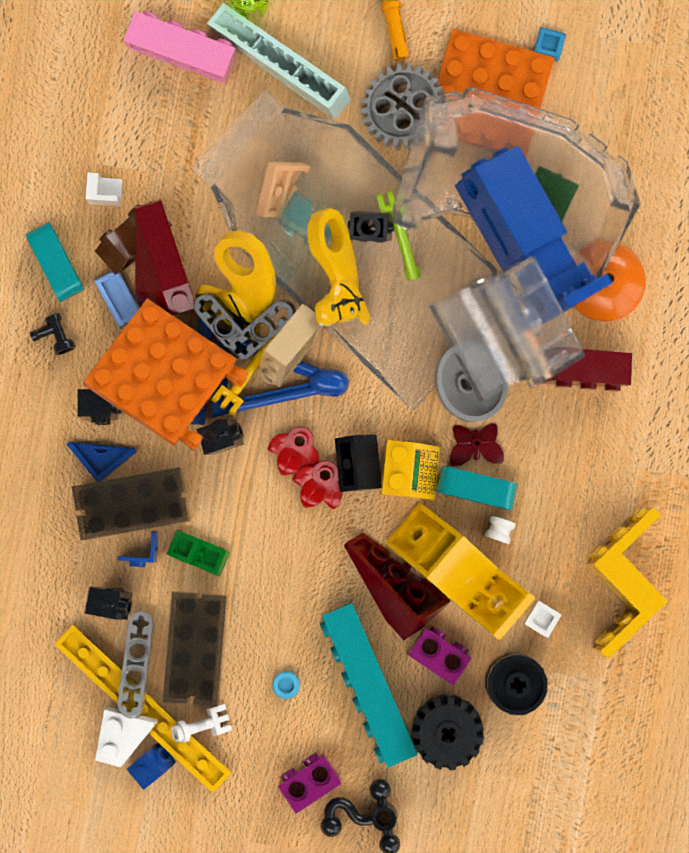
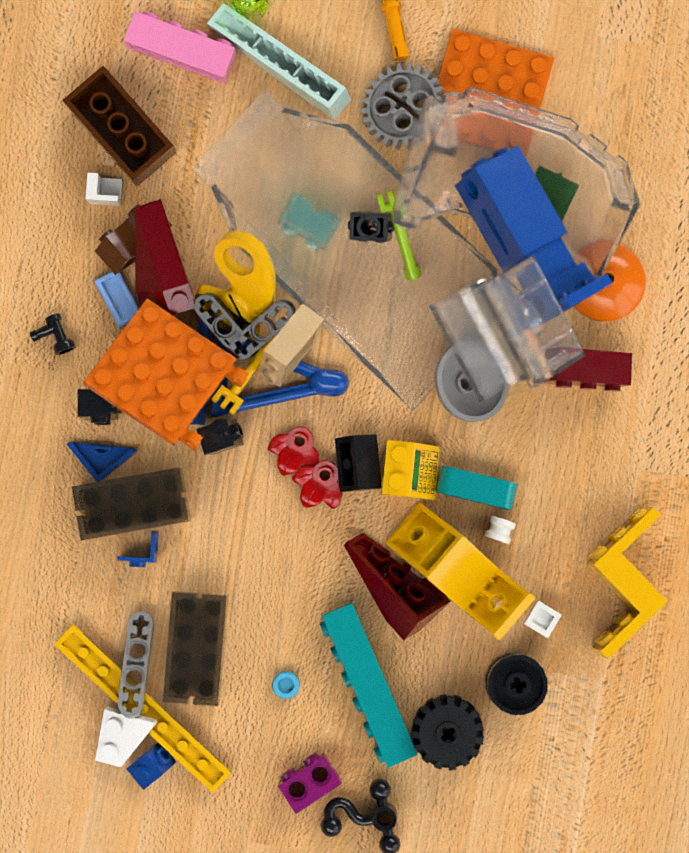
(54, 262): teal beam -> none
(109, 603): black head -> none
(119, 126): none -> reddish brown brick
(182, 731): white hinge -> none
(198, 553): green slope -> none
(279, 187): light nougat wing -> none
(339, 263): yellow animal -> none
(435, 660): magenta brick -> none
(476, 442): dark red piece -> none
(550, 43): dark azure tile -> none

